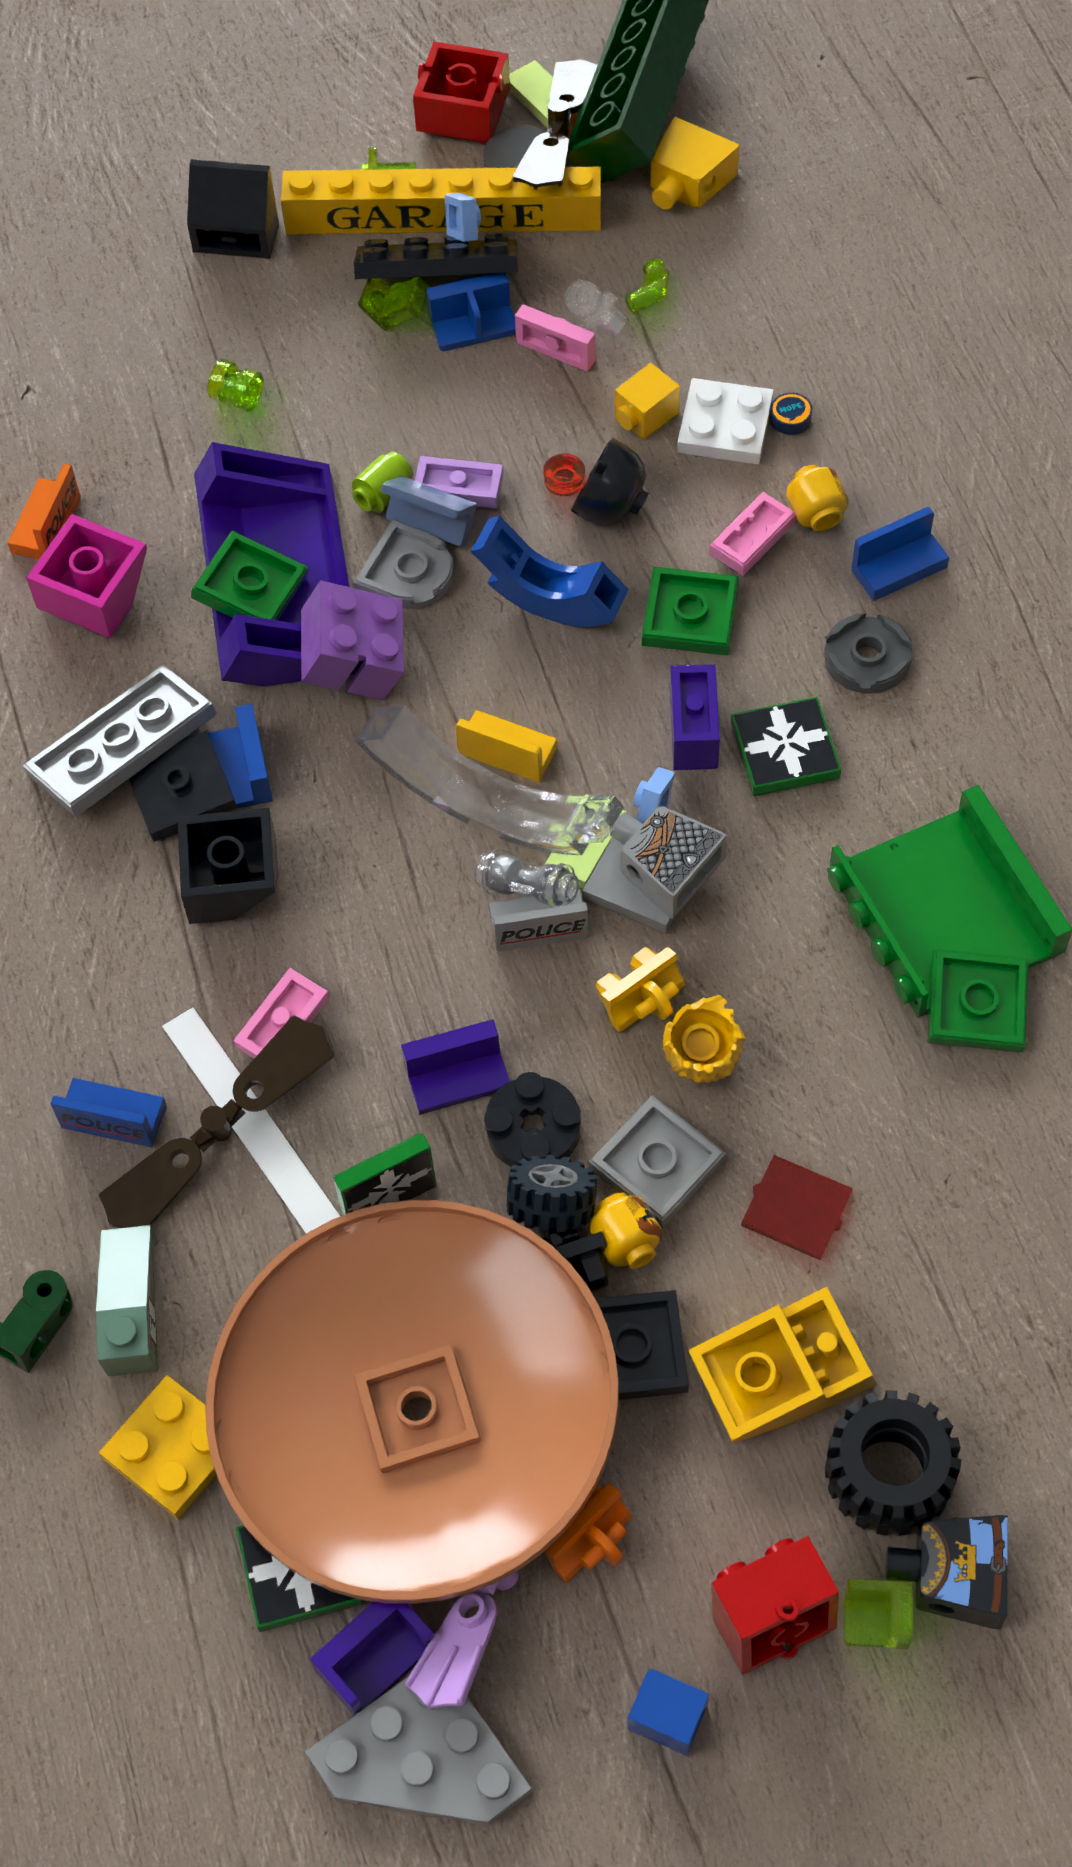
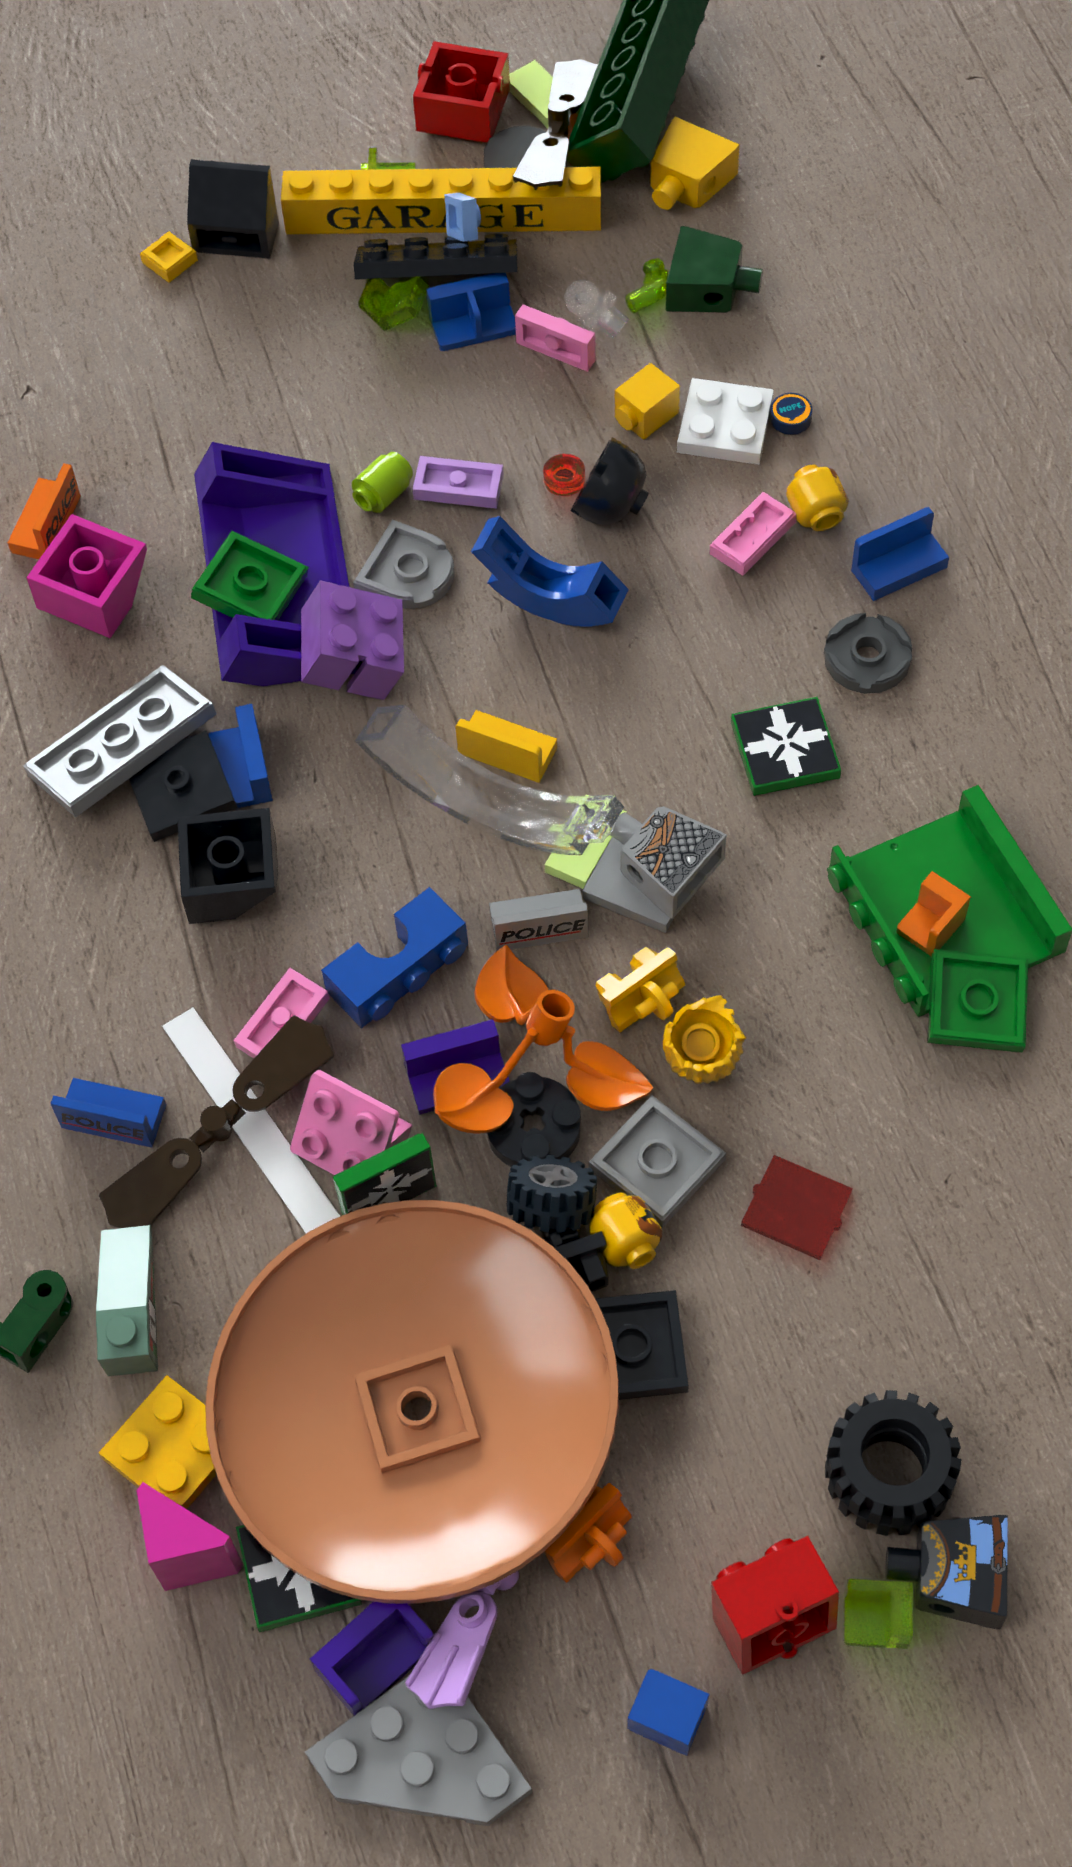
(168, 256): none -> yellow tile
(181, 1544): none -> dark pink slope
(236, 385): clear neon green wheel -> none
(343, 1125): none -> bright pink bracket
(371, 985): none -> blue arch
(429, 509): sand blue panel -> none
(507, 874): clear piece -> none
(511, 991): none -> orange plant
(653, 793): light blue plate -> none
(690, 610): green tile -> none
(694, 717): dark purple panel -> none
(707, 273): none -> dark green torso
(782, 1366): yellow slope -> none
(935, 915): none -> orange panel

